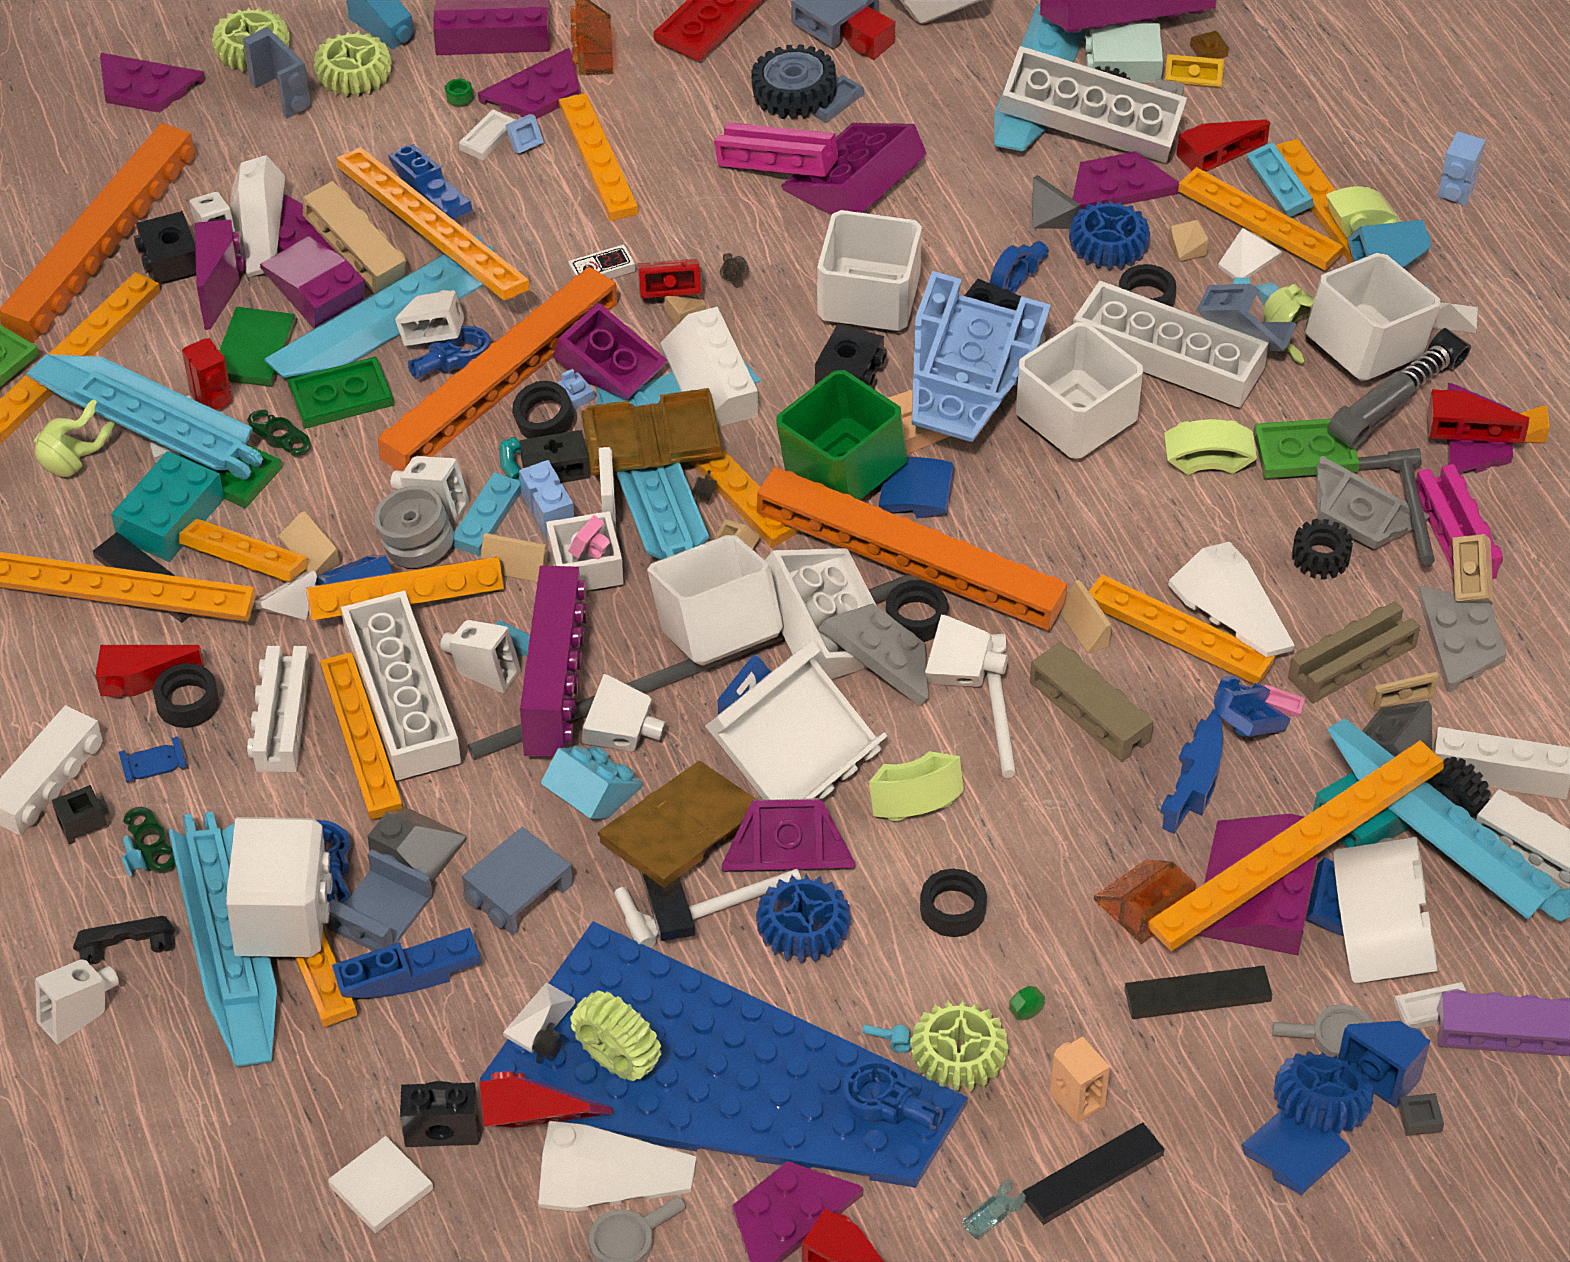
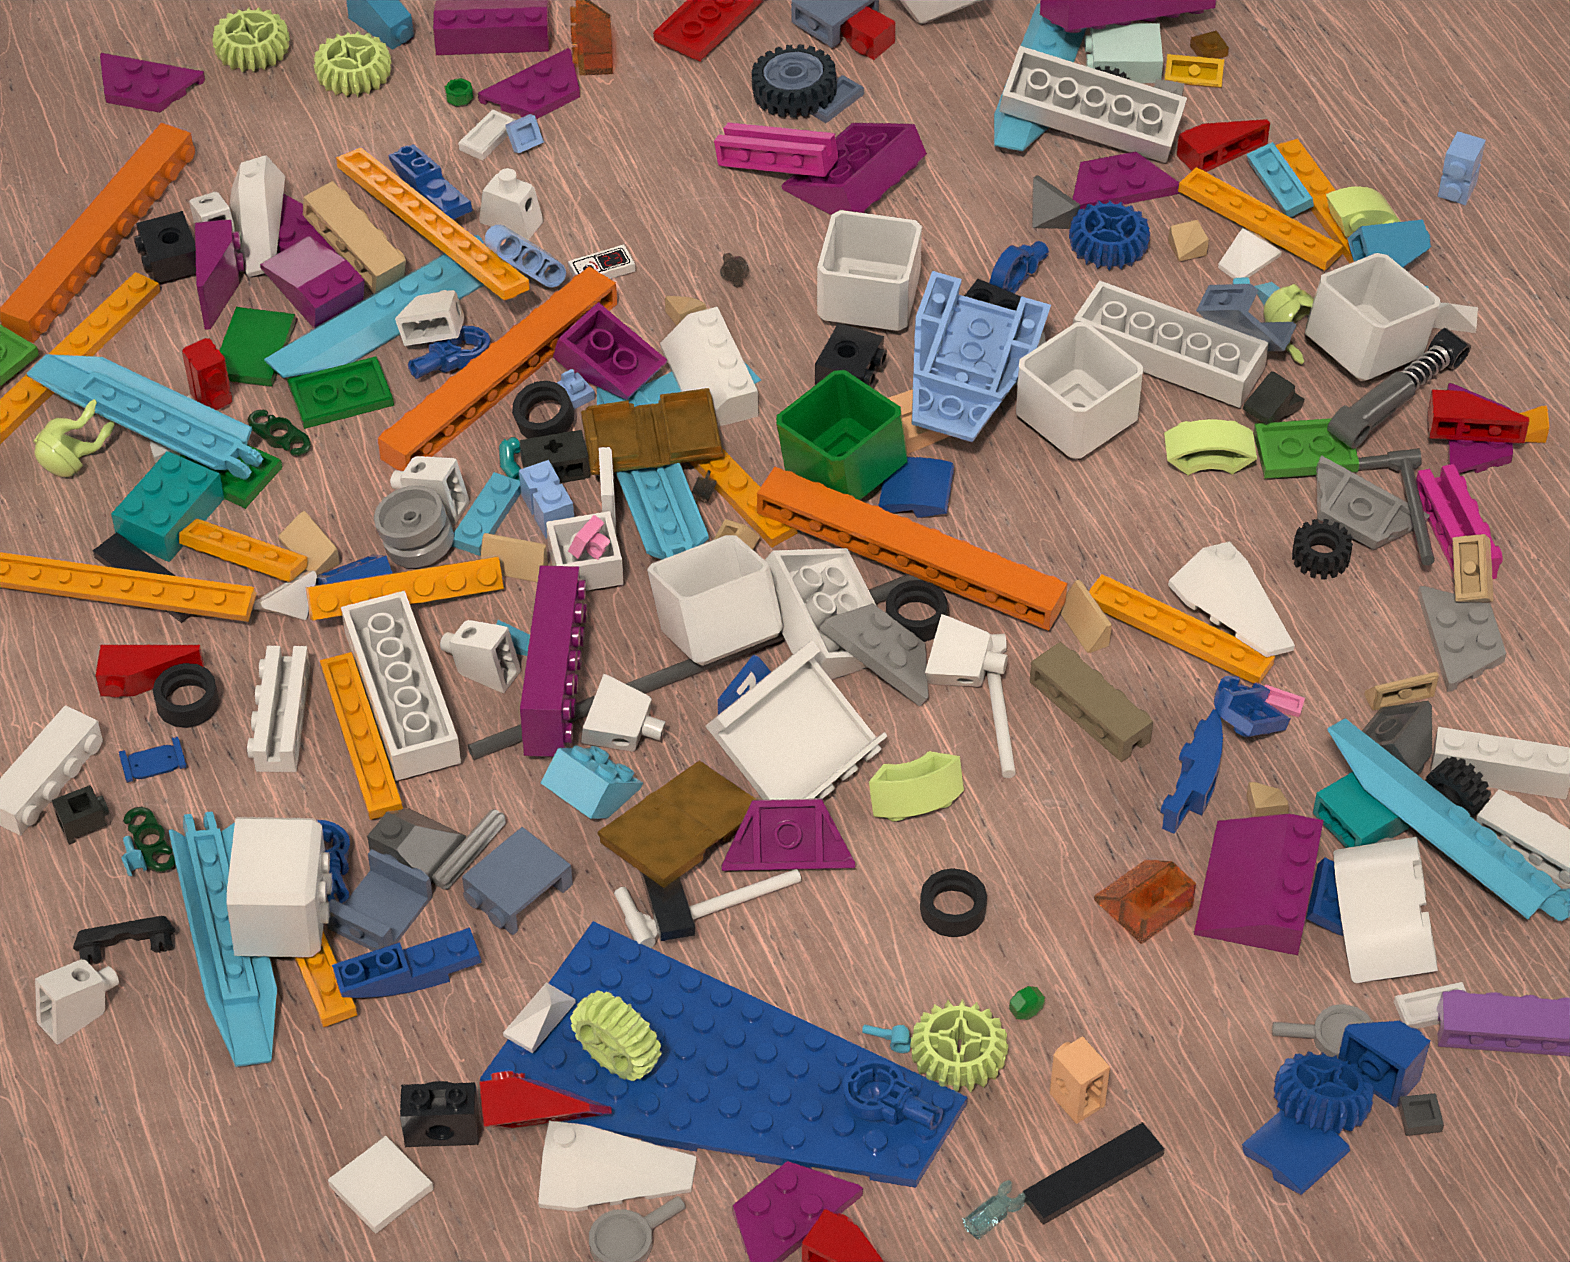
(272, 59): sand blue panel -> none
(469, 849): none -> light grey axle
(511, 204): none -> white torso
(514, 250): none -> light blue beam
(547, 1043): clear smoke plate -> none
(598, 157): light orange plate -> none
(669, 278): red brick -> none
(803, 918): blue gear -> none
(1150, 276): black tyre -> none
(1198, 992): pearl dark grey tile -> none
(1266, 800): none -> tan slope
(1273, 399): none -> pearl dark grey slope
(1295, 845): light orange plate -> none
(1353, 652): dark tan brick -> none

